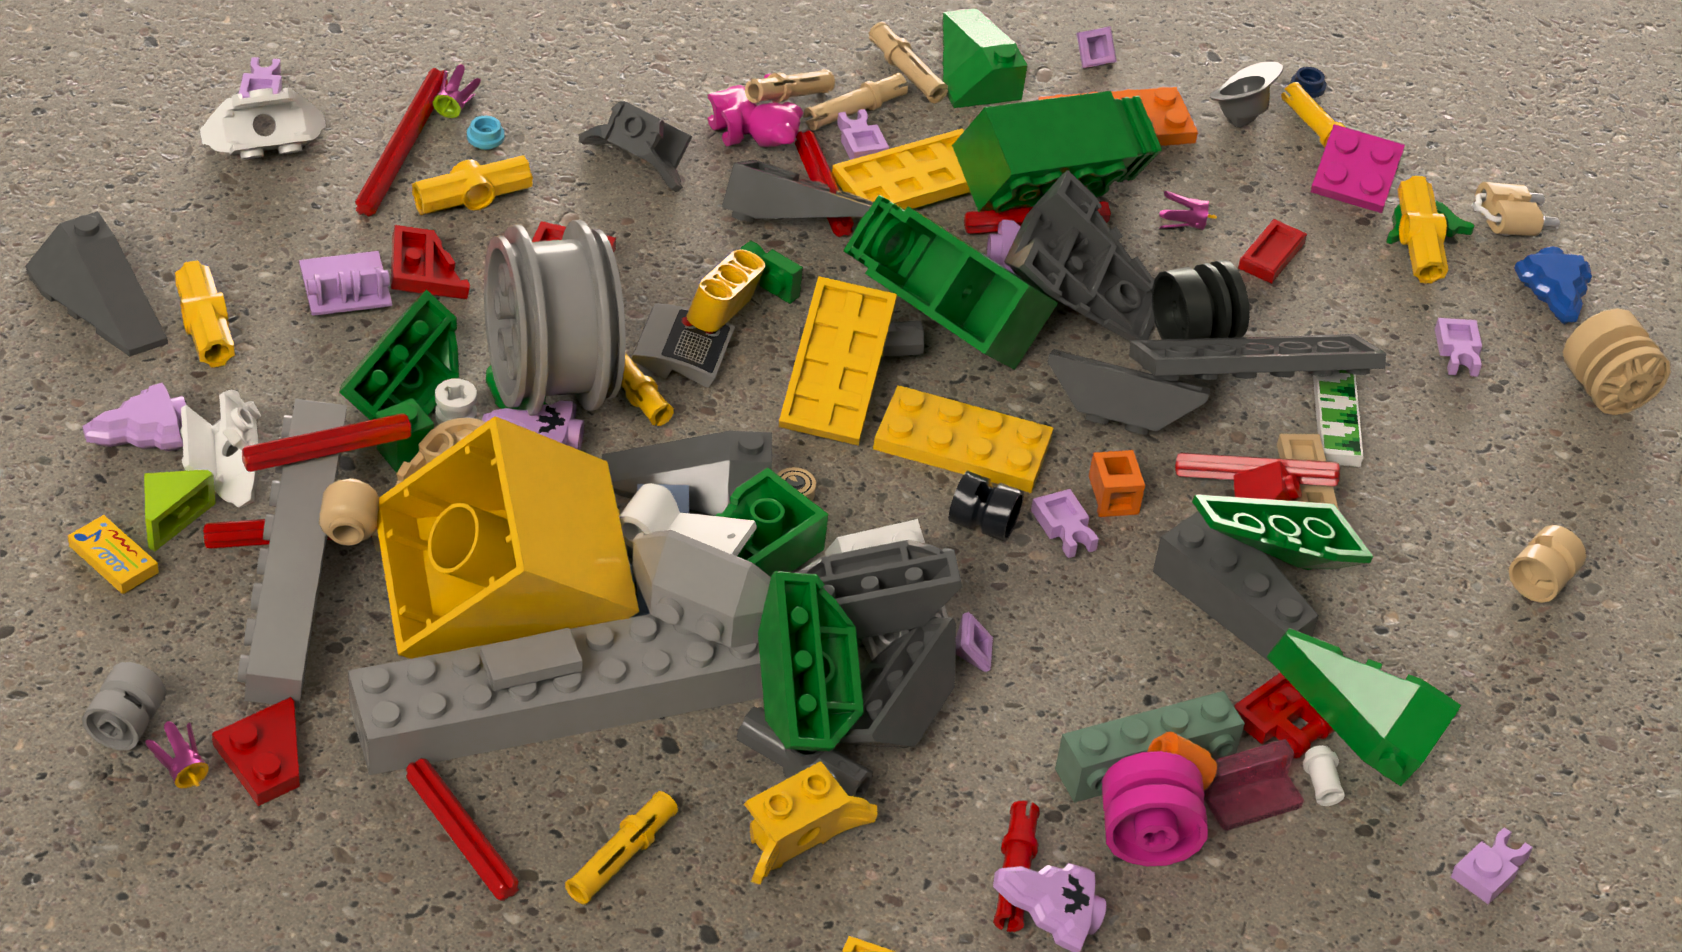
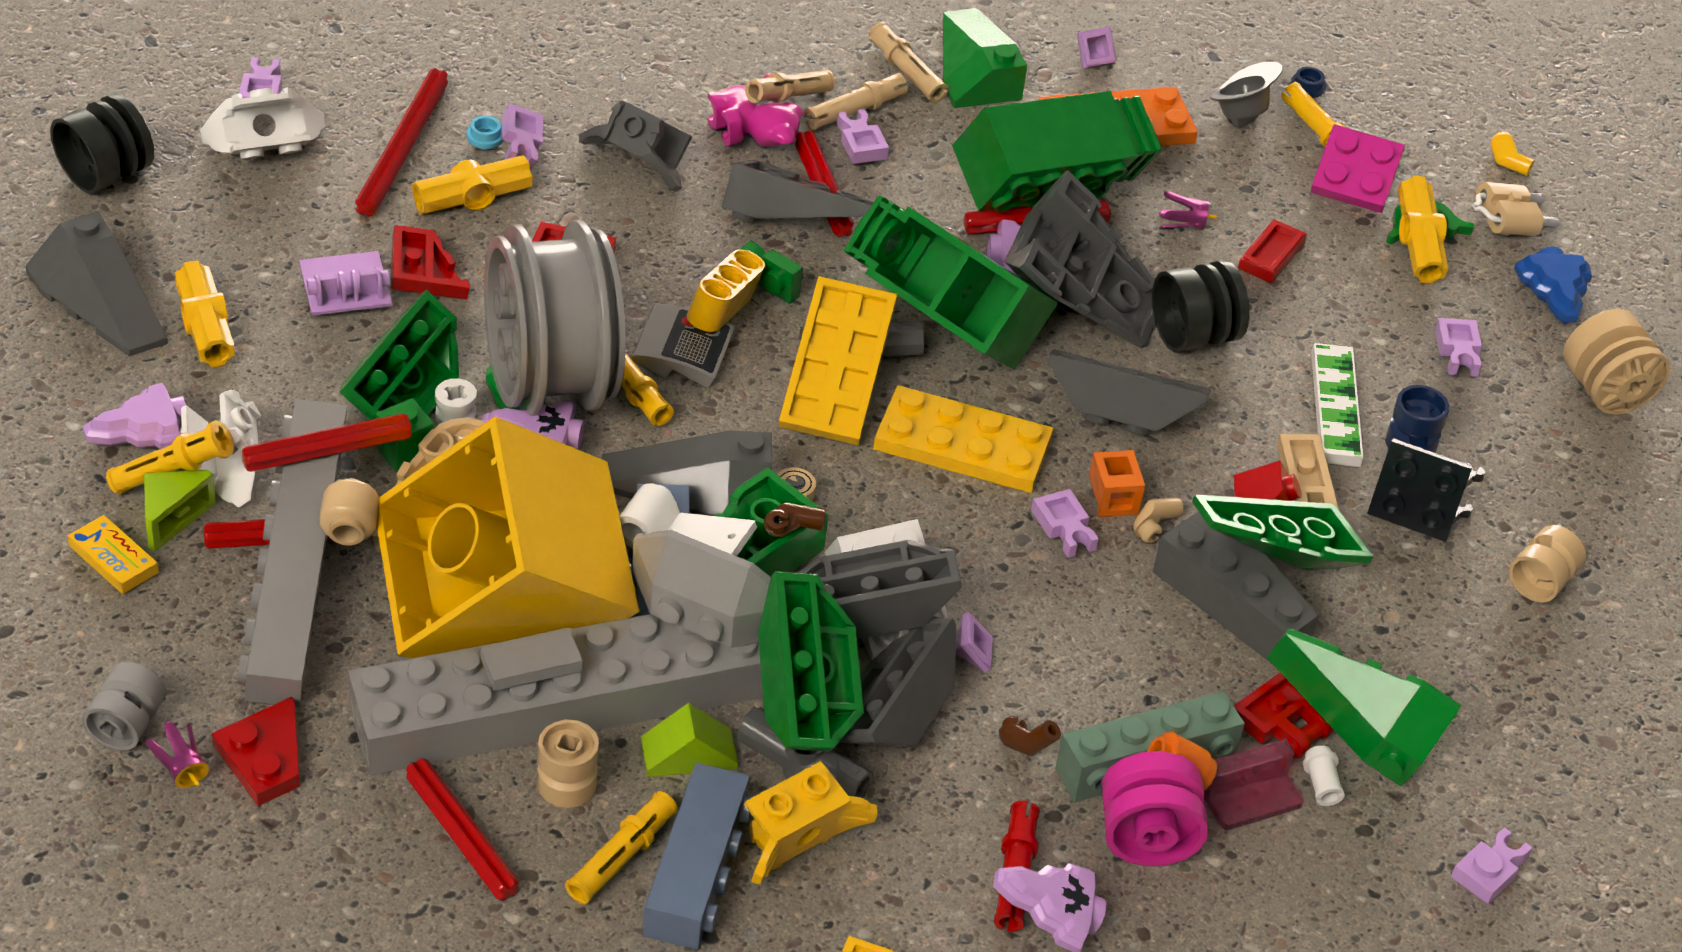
(102, 143): none -> pearl dark grey wheel
(185, 453): none -> yellow pin
(450, 99): flat silver piece -> none
(524, 132): none -> lavender plate
(567, 763): none -> tan wheel
(687, 739): none -> lime slope
(697, 857): none -> sand blue brick
(791, 517): none -> reddish brown arm
(907, 173): yellow plate -> none
(988, 506): black wheel -> none
(1028, 741): none -> reddish brown arm
(1154, 510): none -> tan arm
(1225, 466): axle -> none
(1252, 355): dark grey plate -> none
(1418, 417): none -> dark blue wheel
(1422, 490): none -> black plate
(1506, 154): none -> yellow arm

